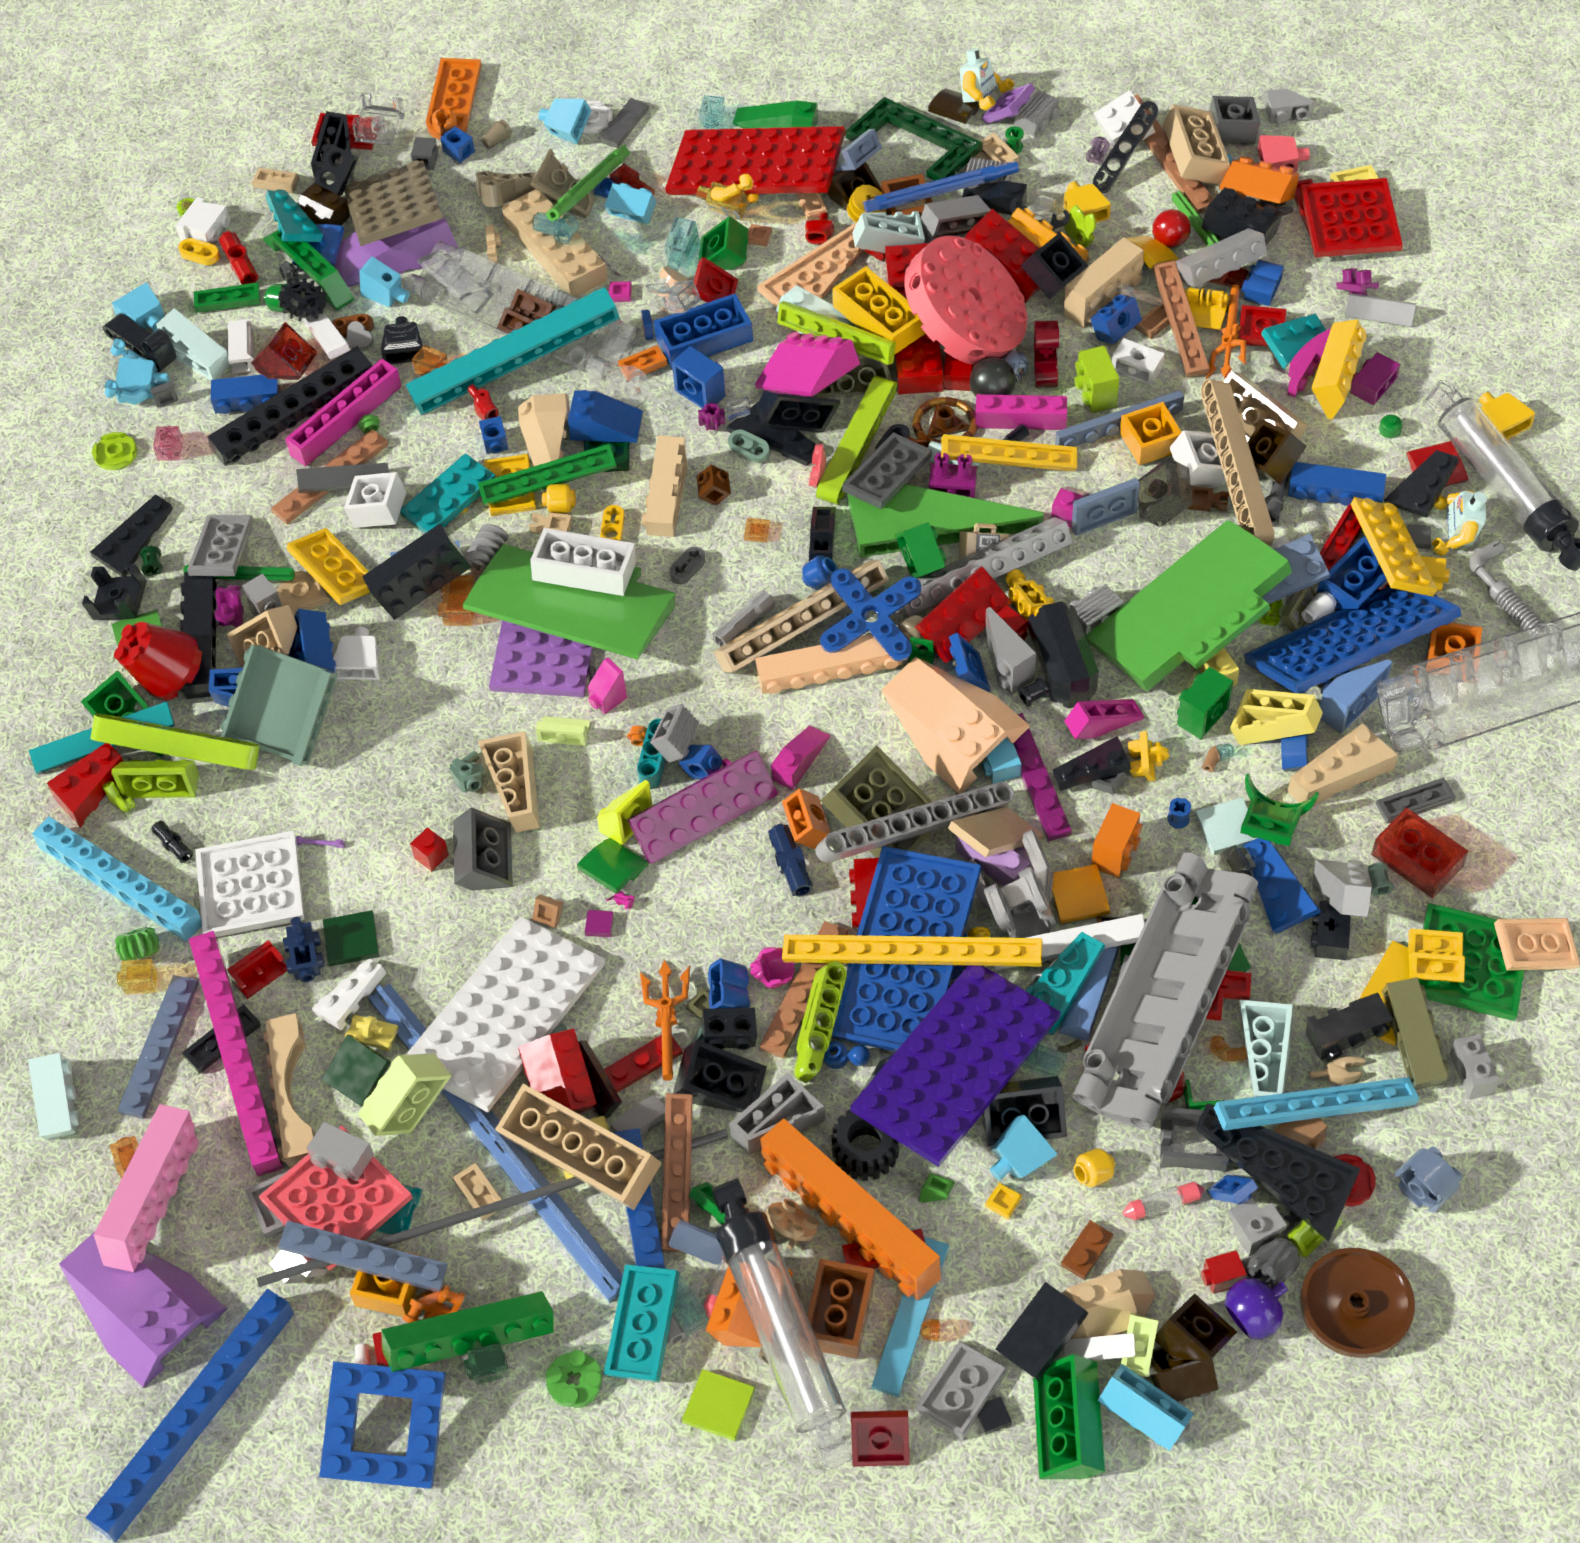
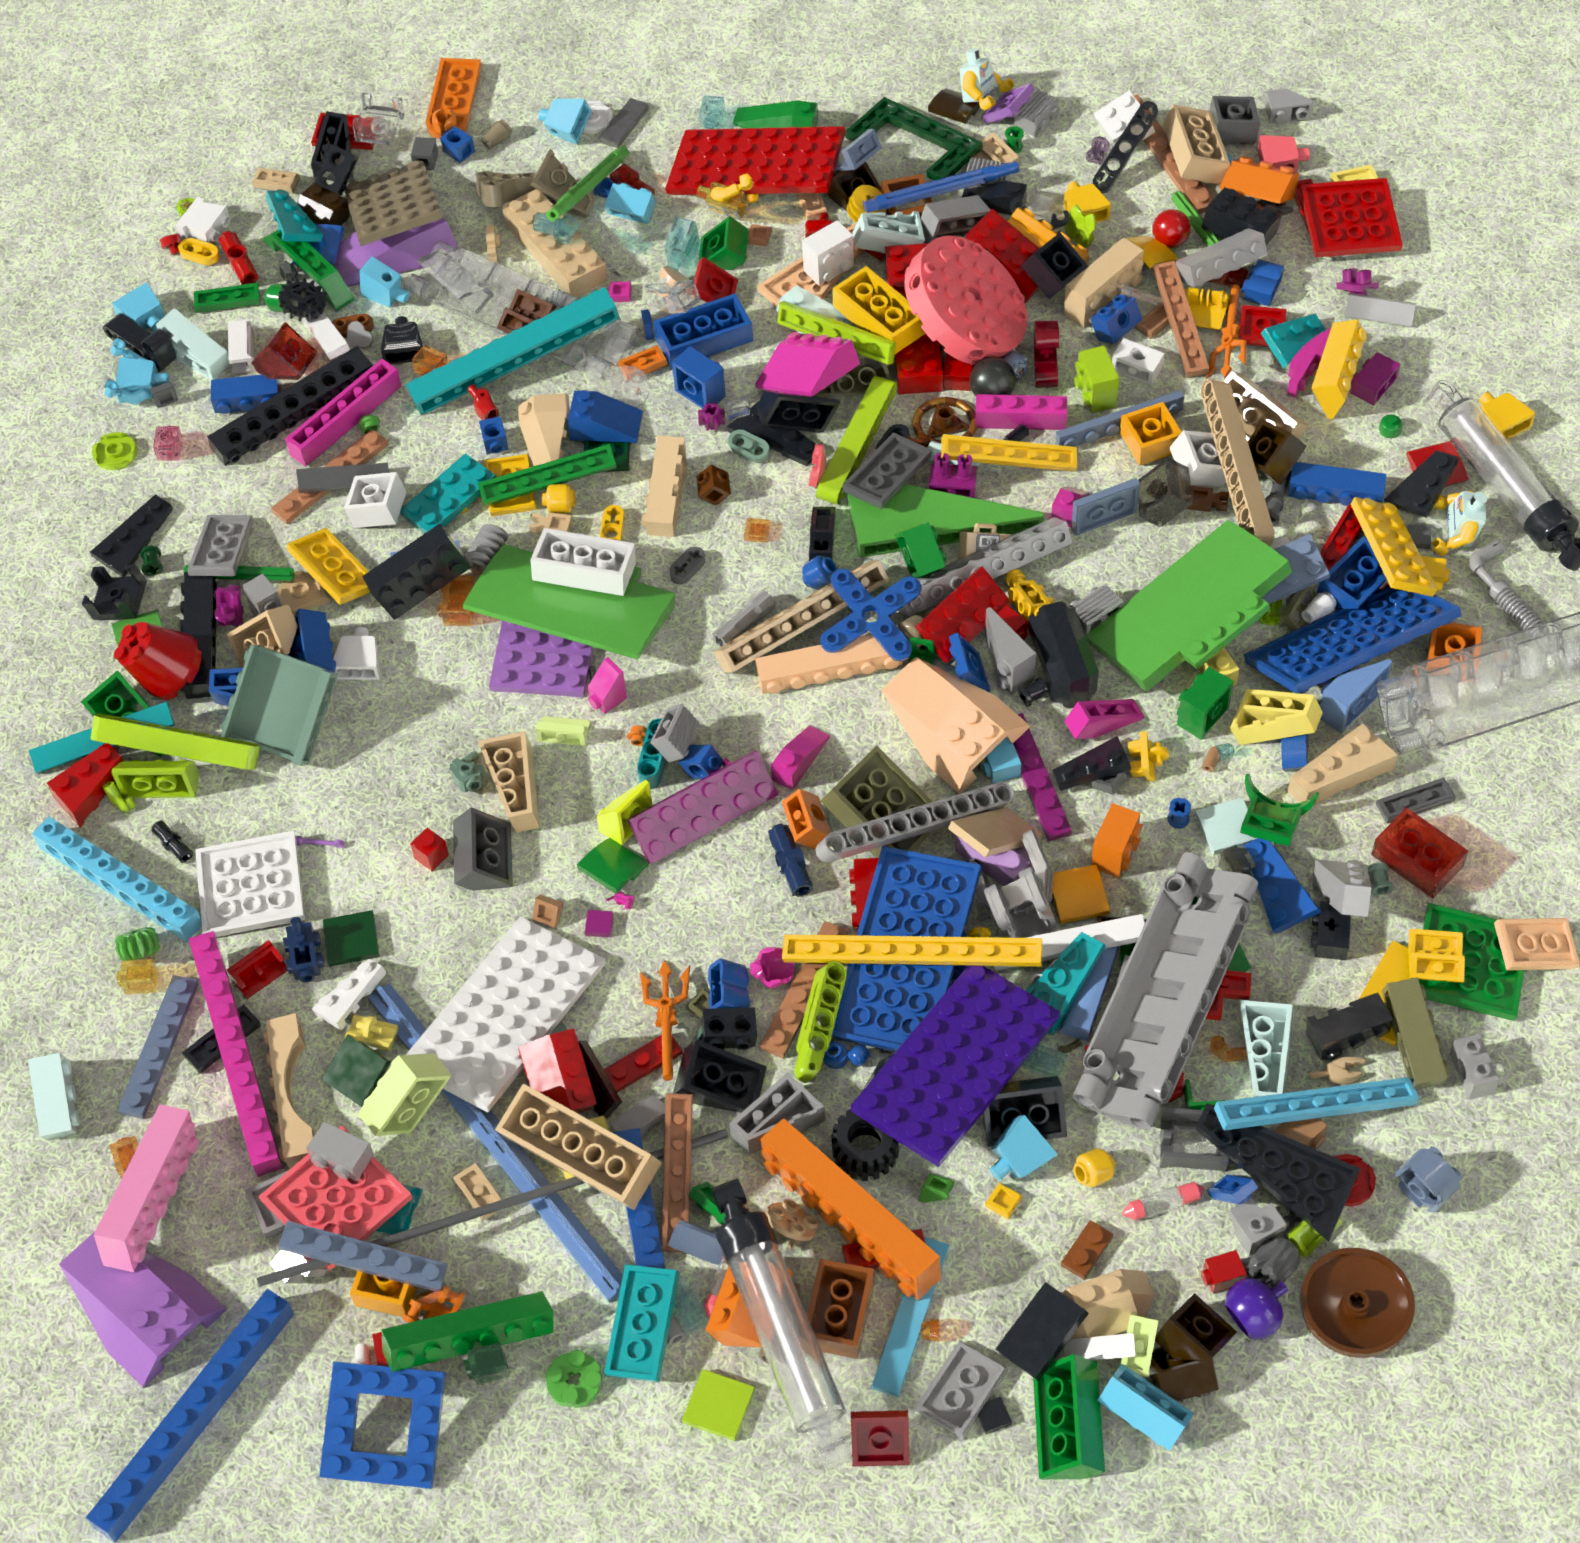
(171, 242): none -> red tile
(828, 253): none -> white brick

